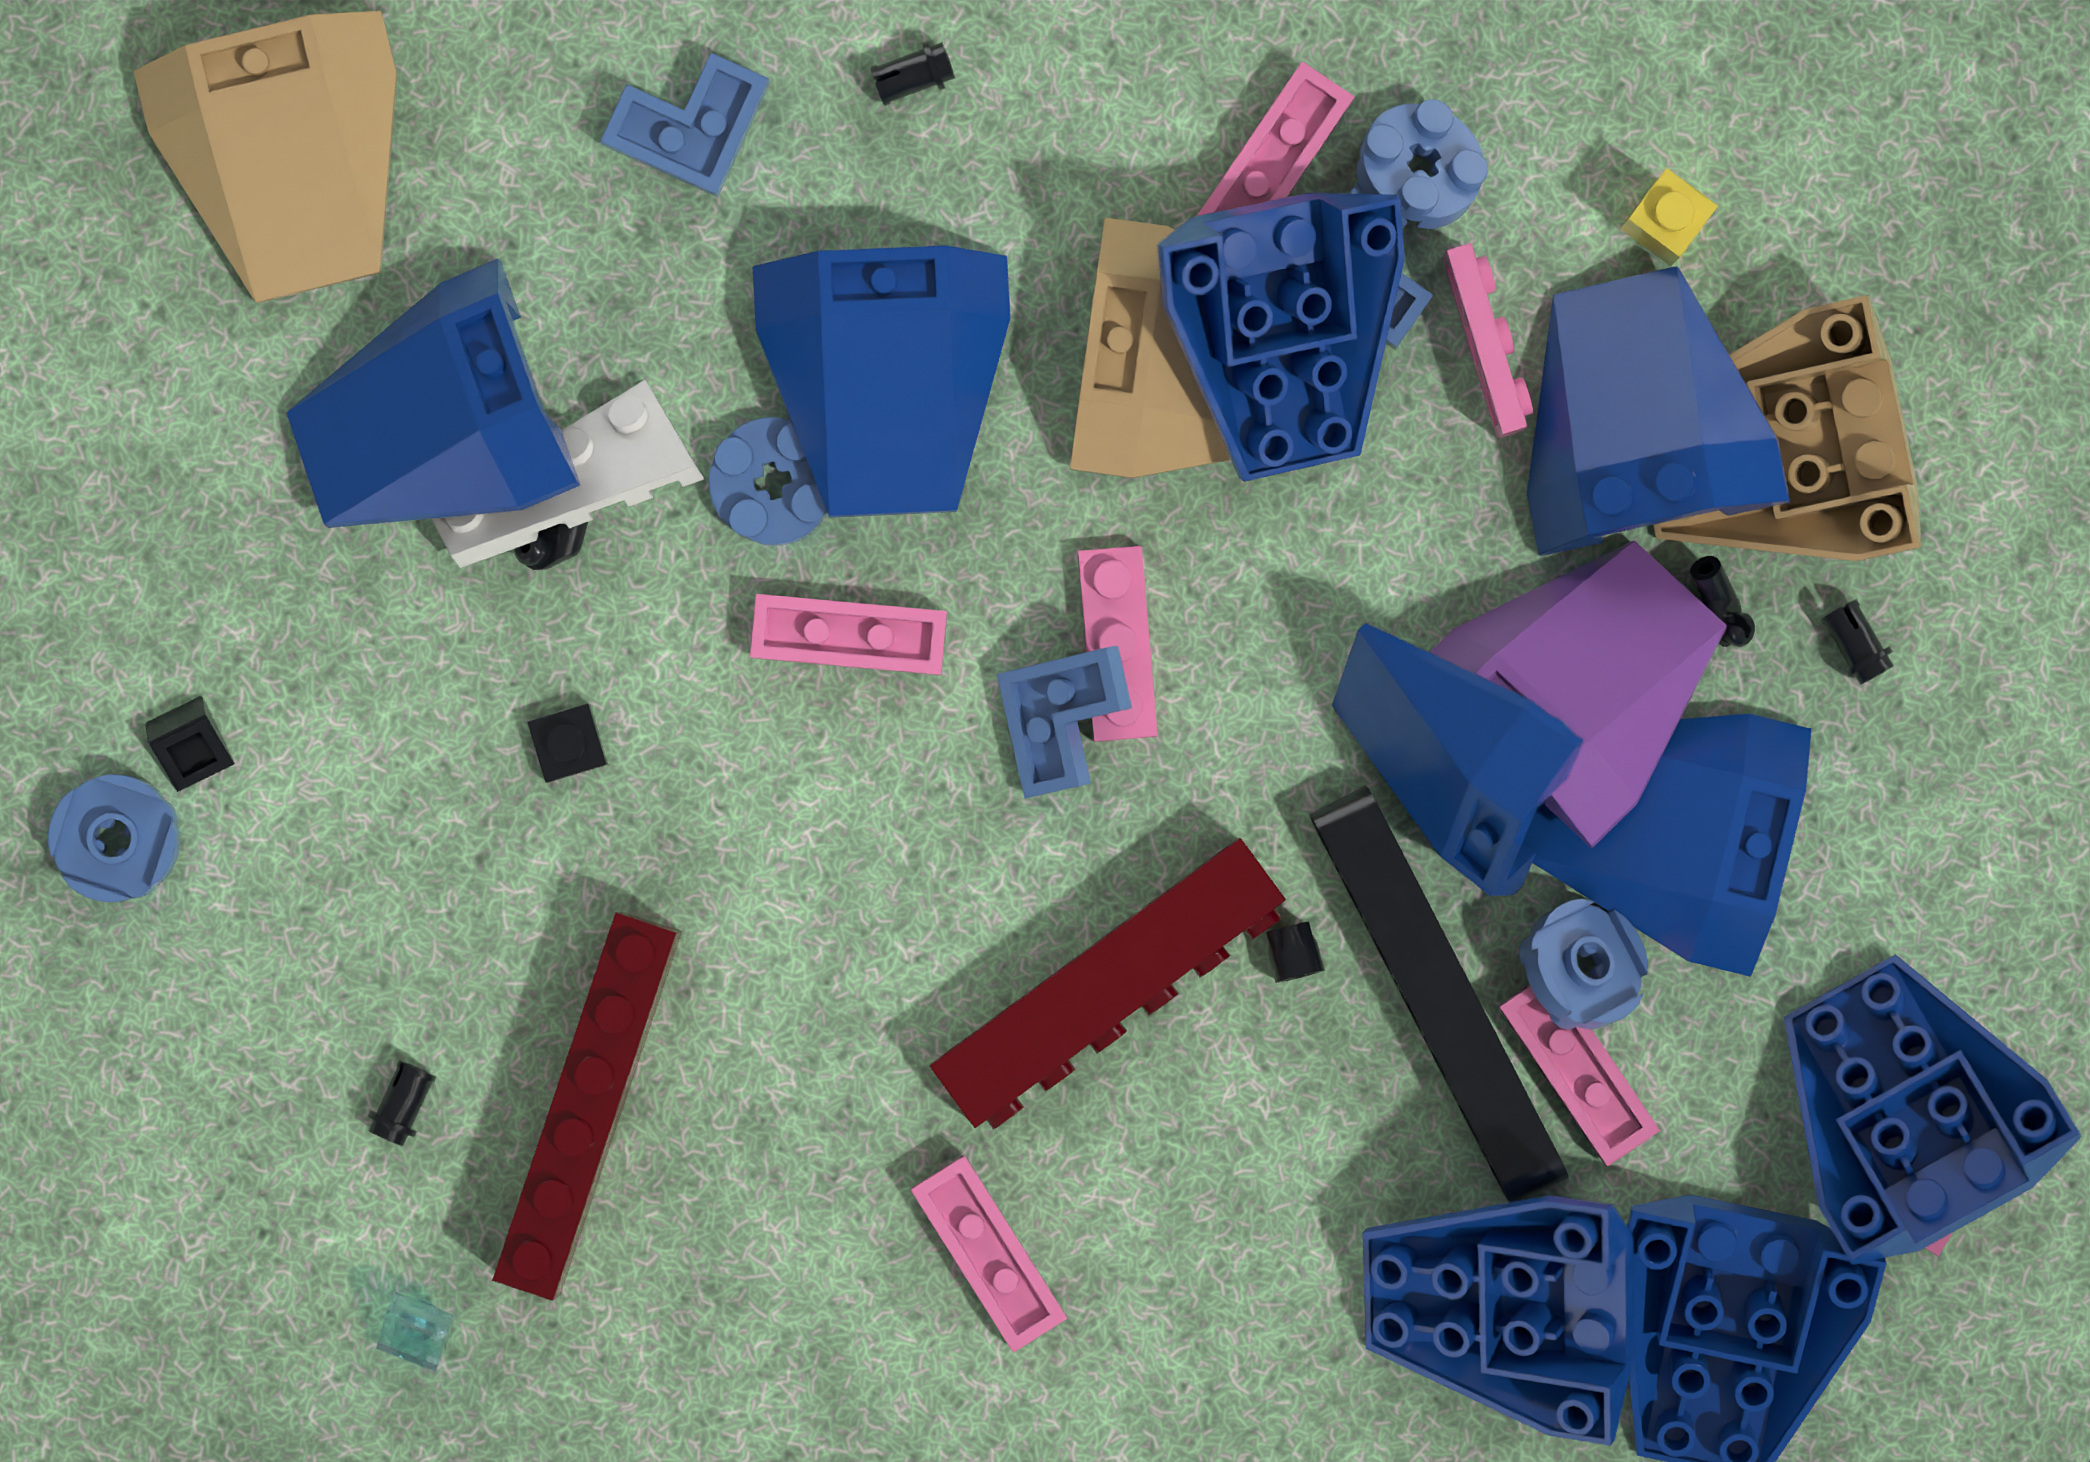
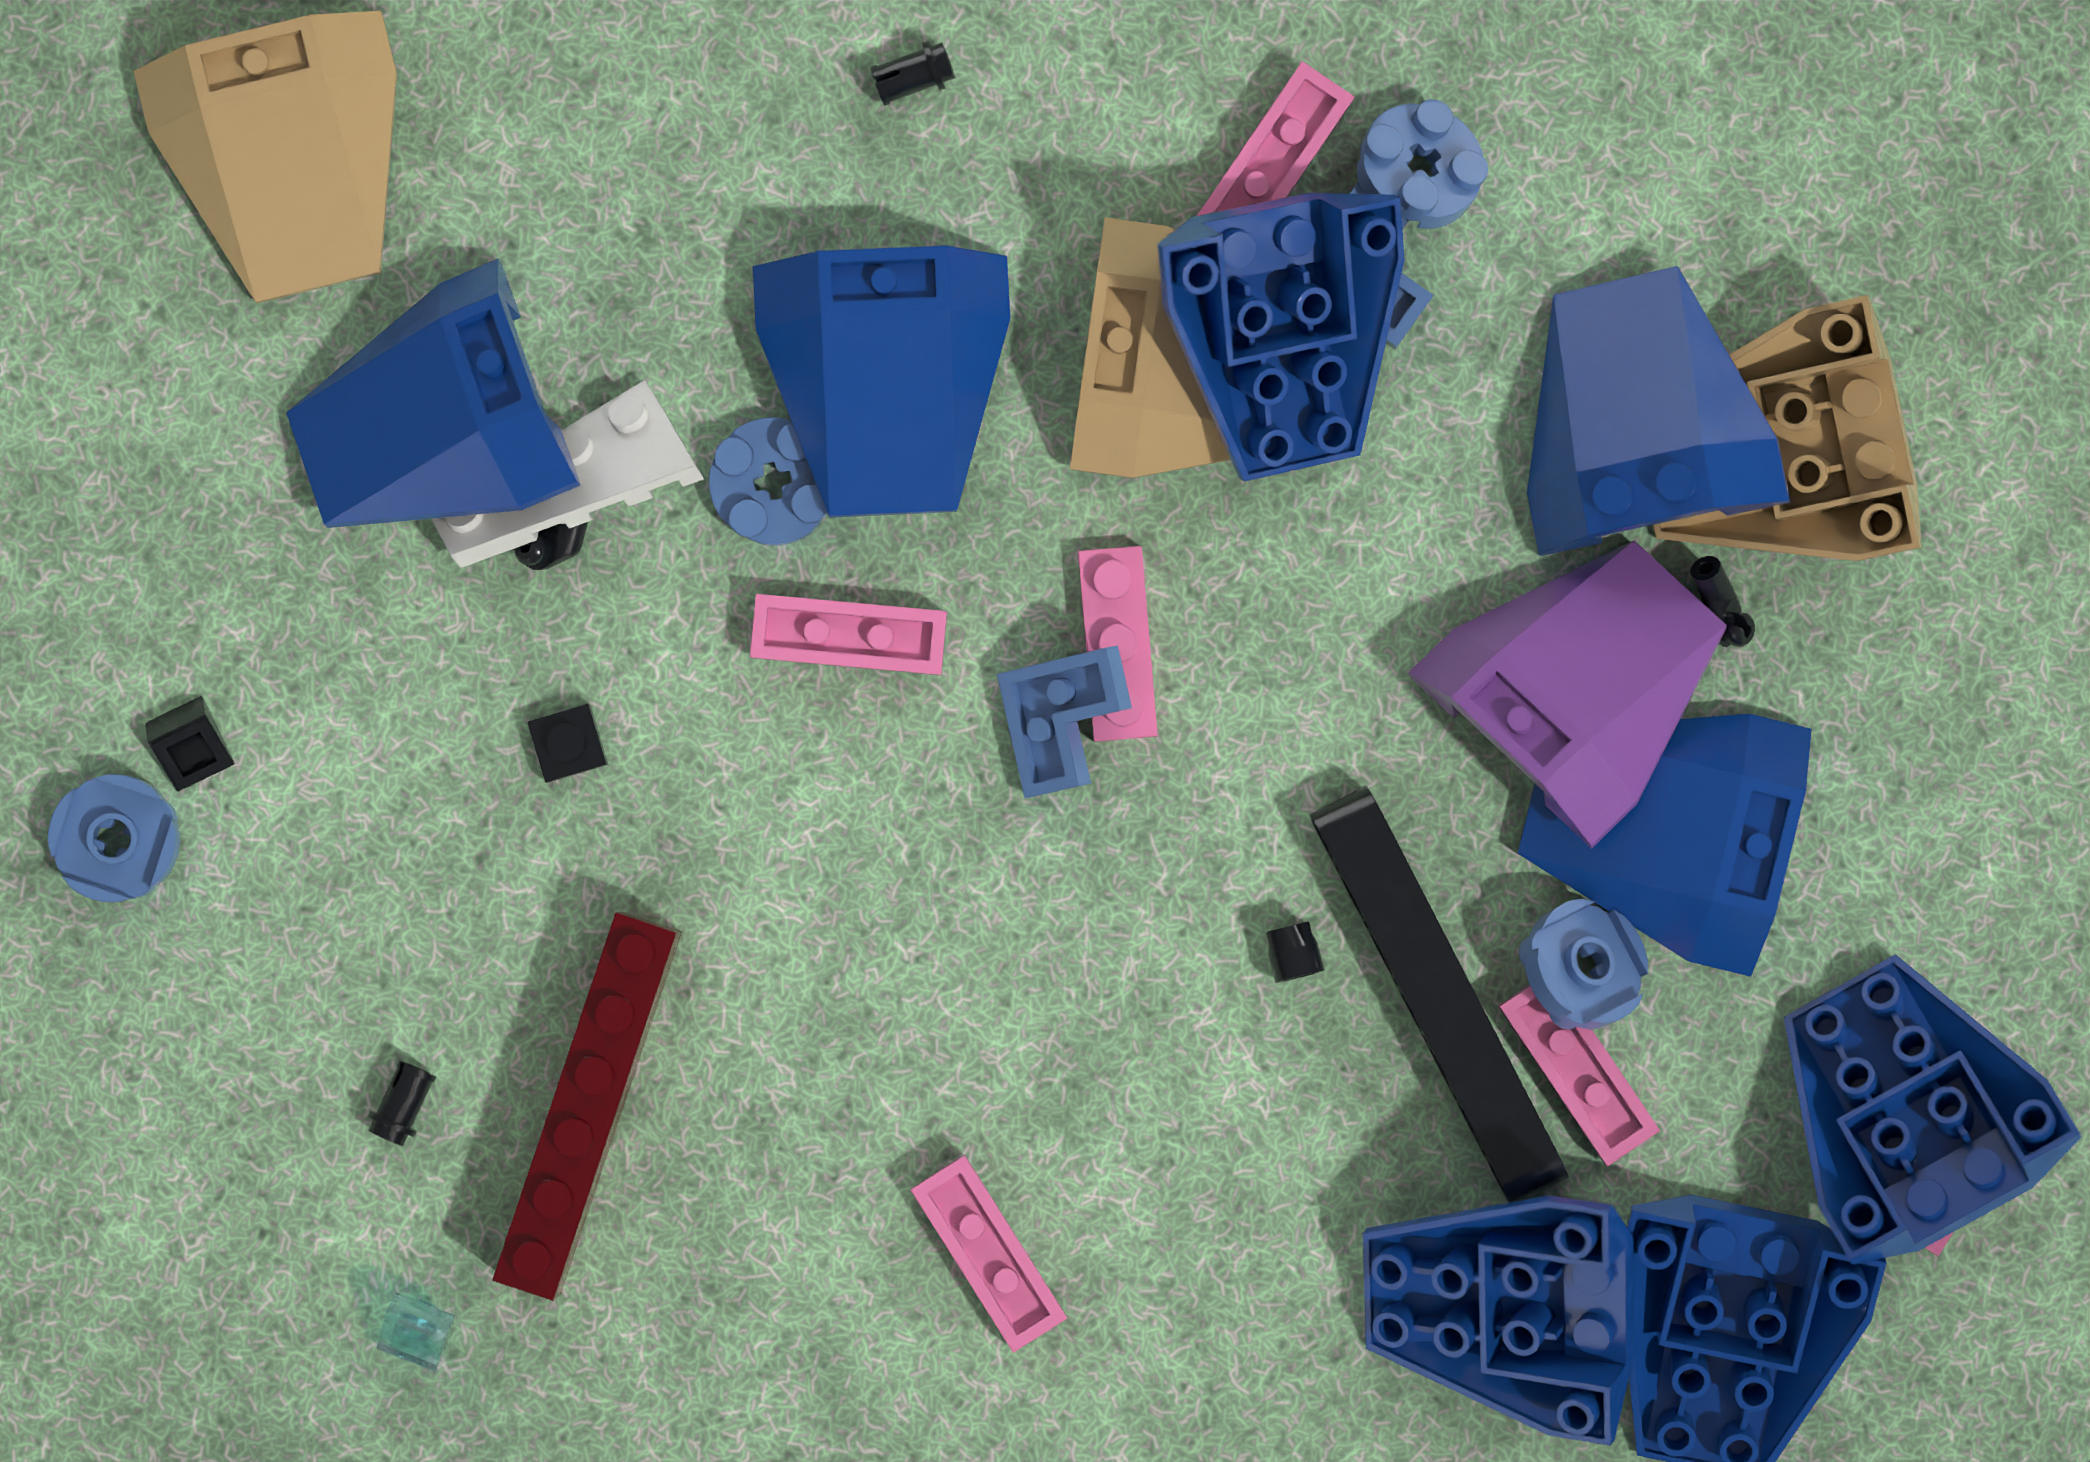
(694, 142): medium blue plate -> none
(1107, 983): dark red brick -> none
(1455, 753): blue wedge -> none
(1487, 339): bright pink plate -> none
(1669, 217): light yellow brick -> none
(1858, 642): black pin -> none

